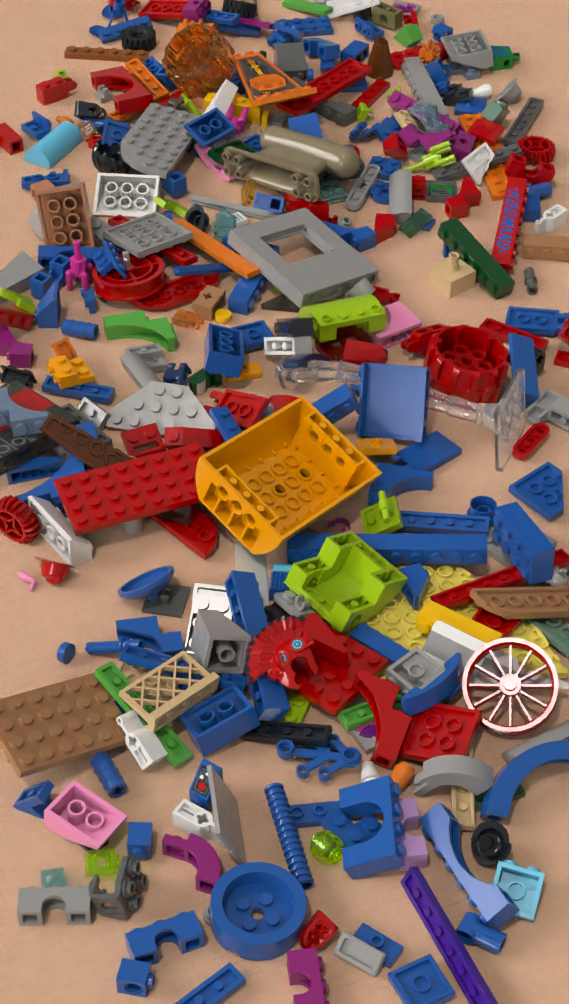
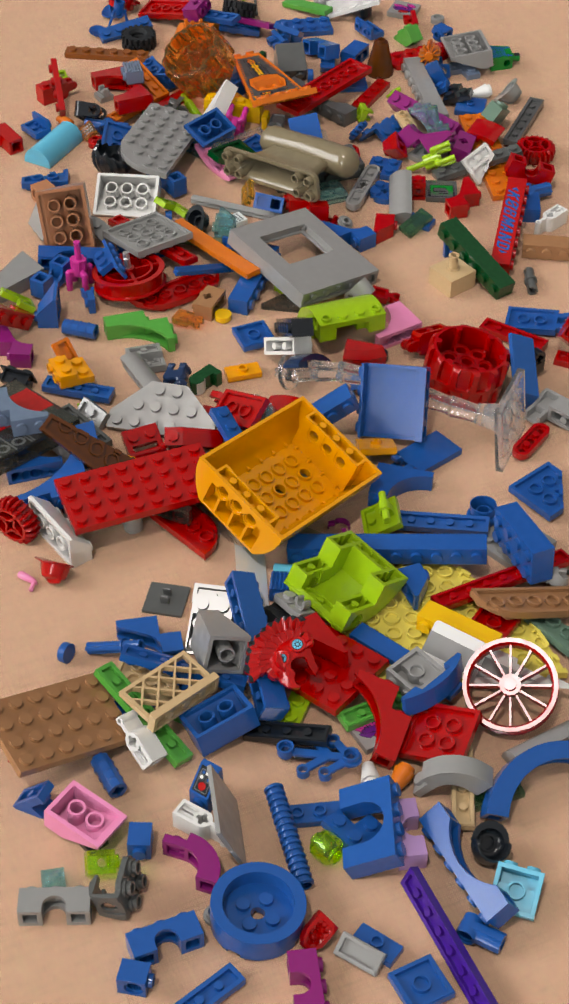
(57, 93): none -> red plate
(132, 72): none -> sand blue brick
(147, 584): blue dish -> none
(223, 351): blue brick -> none
(328, 350): clear red piece -> none
(387, 16): olive brick -> none

